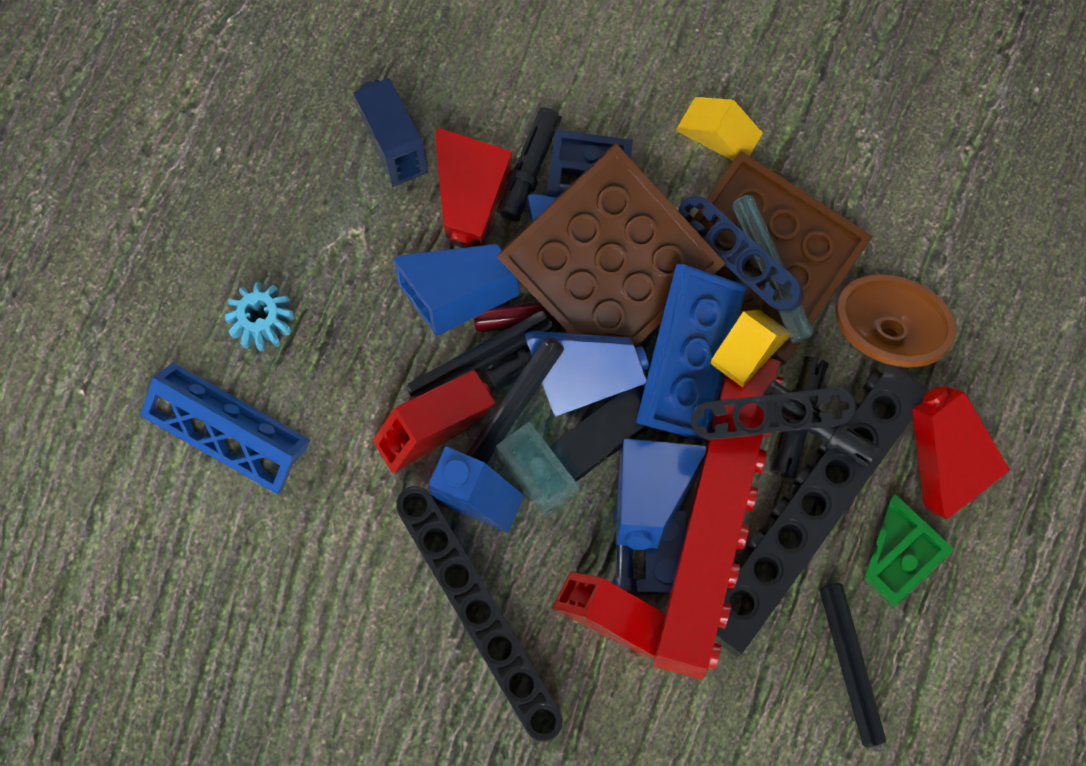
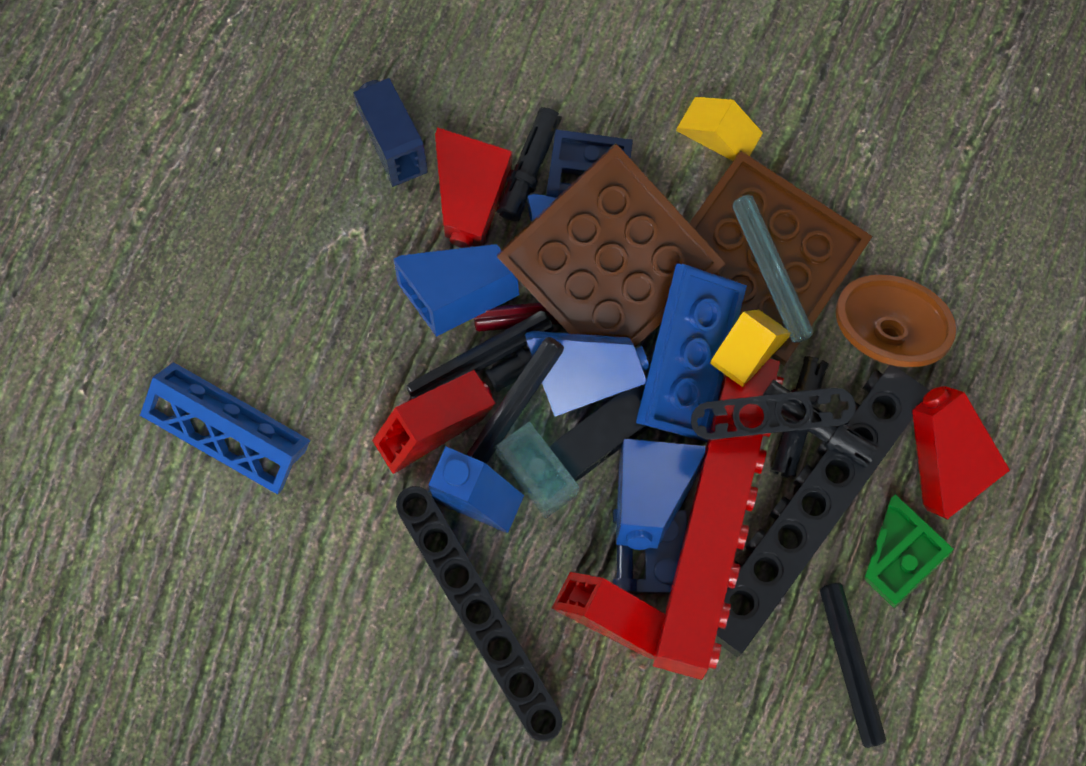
(257, 303): medium azure gear -> none
(741, 252): dark blue beam -> none

